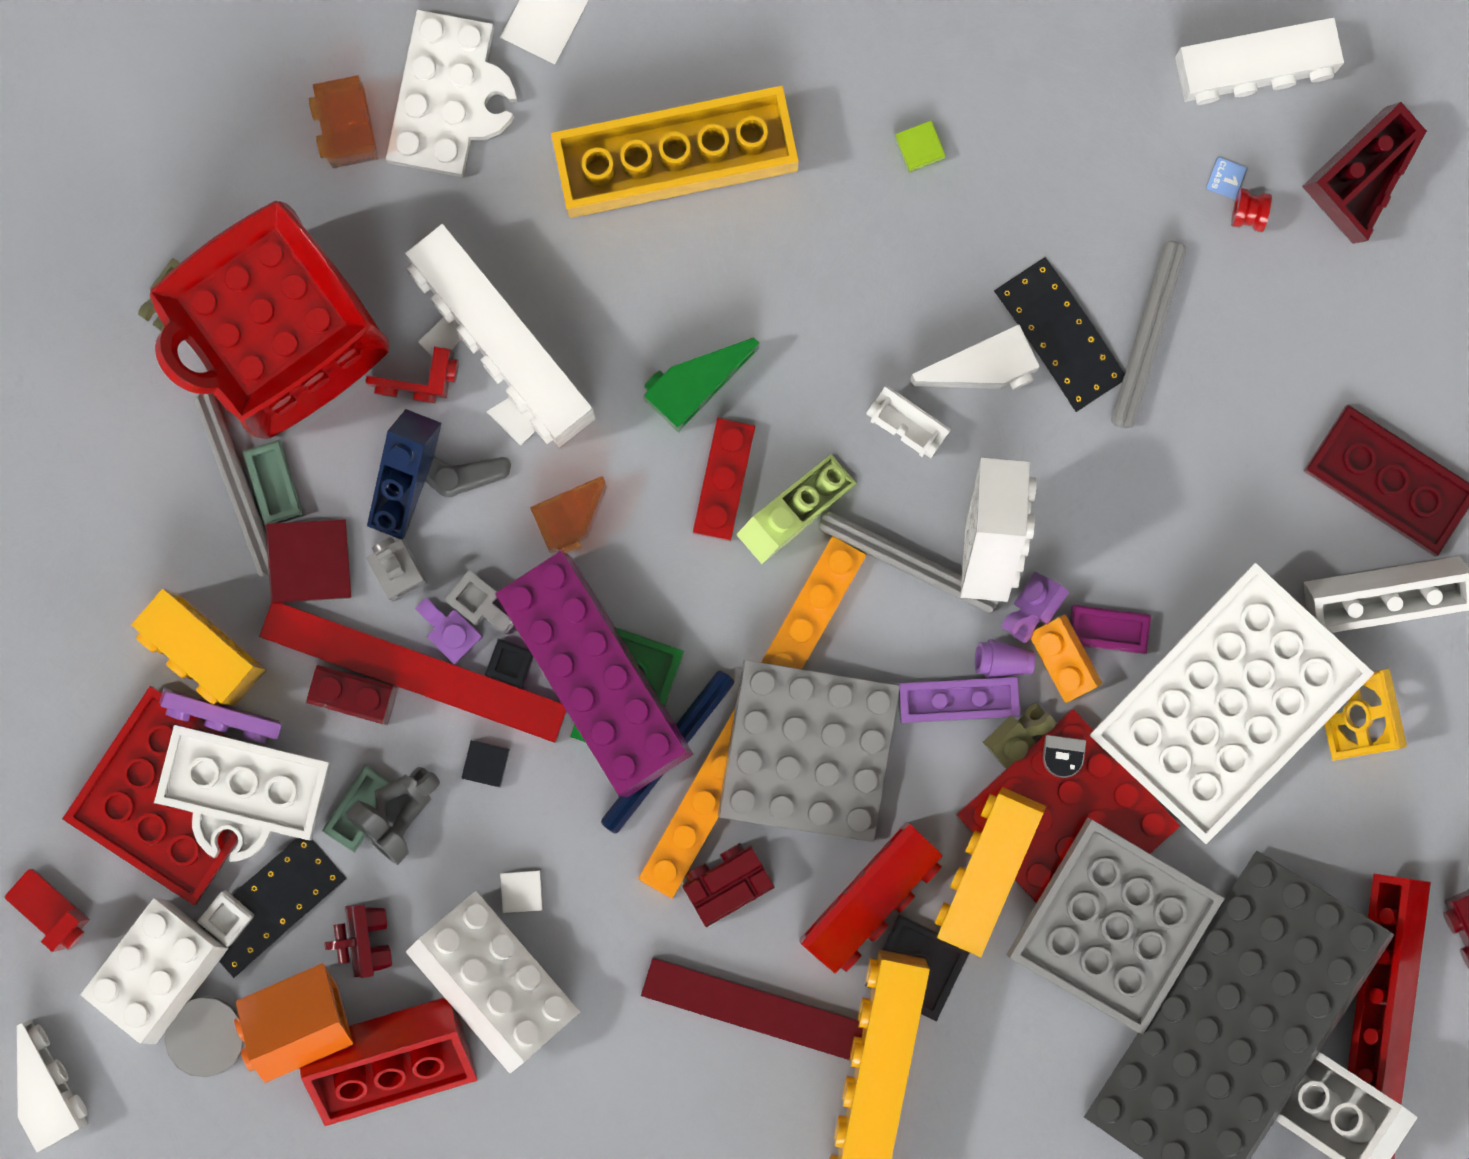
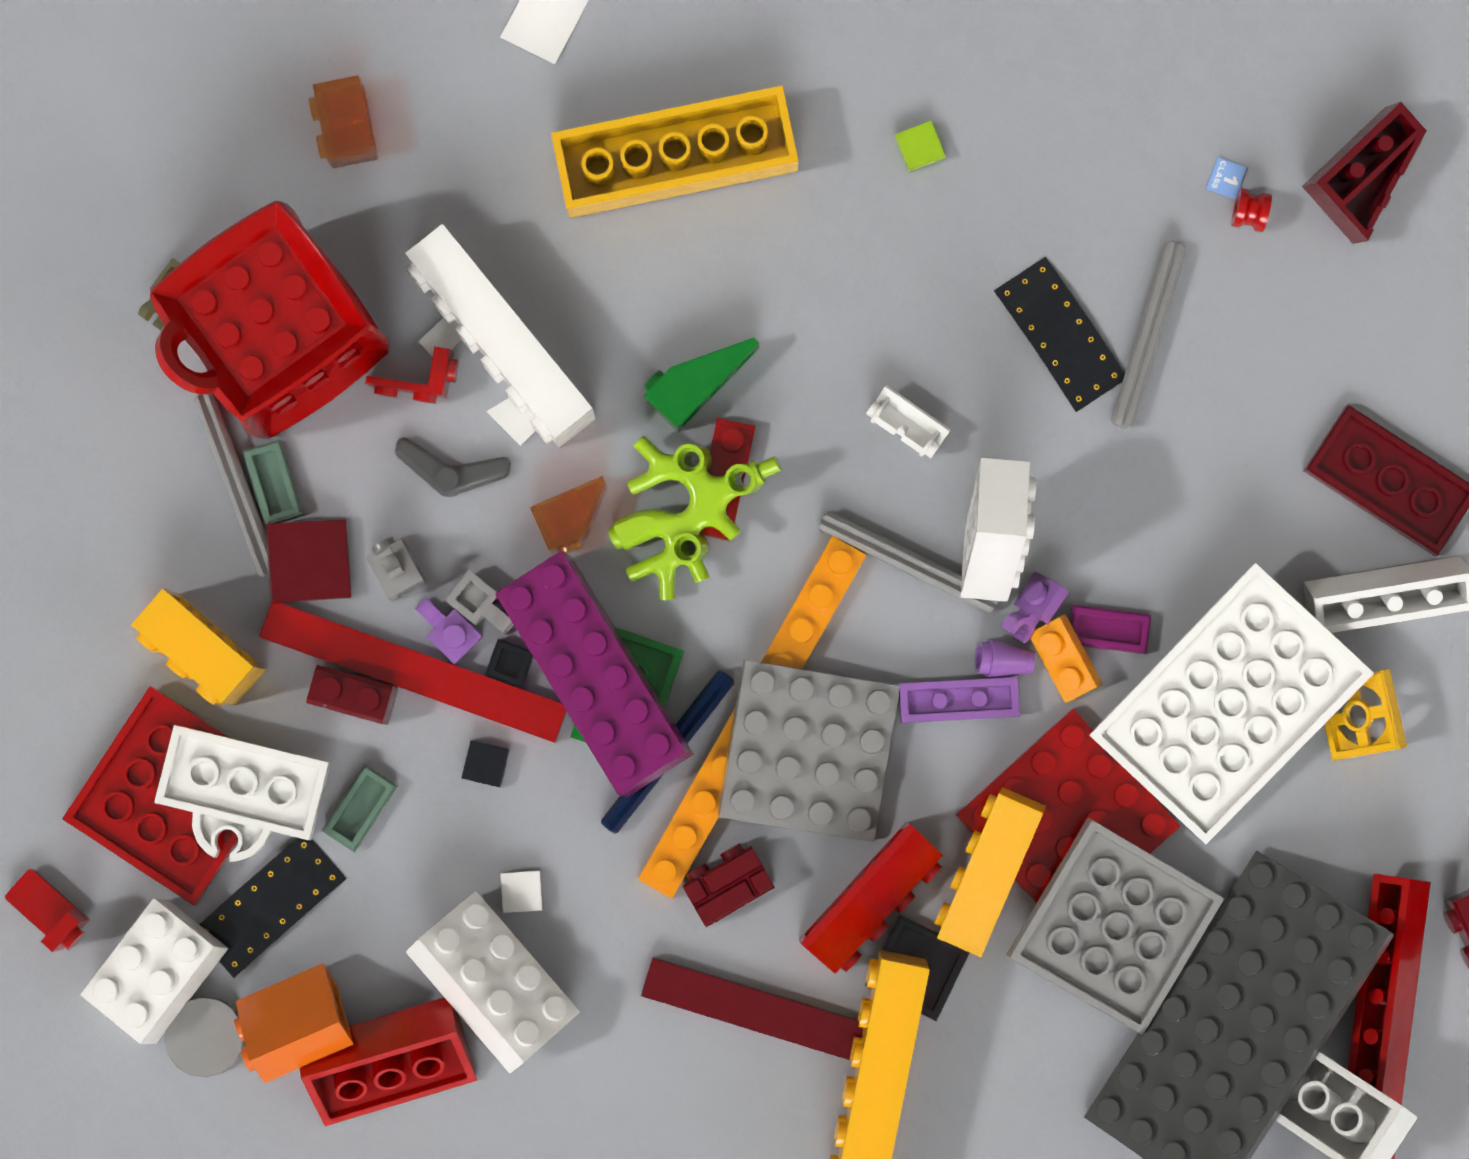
(44, 1099): white slope -> none
(219, 717): medium lavender plate -> none
(226, 918): white tile -> none
(364, 958): dark red hips -> none
(374, 822): dark grey piece -> none
(402, 472): dark blue slope -> none
(447, 95): white plate -> none
(706, 509): none -> lime plant
(795, 509): yellowish green slope -> none
(989, 364): white slope -> none
(1014, 737): olive plate -> none
(1063, 755): tile -> none
(1259, 60): white brick -> none

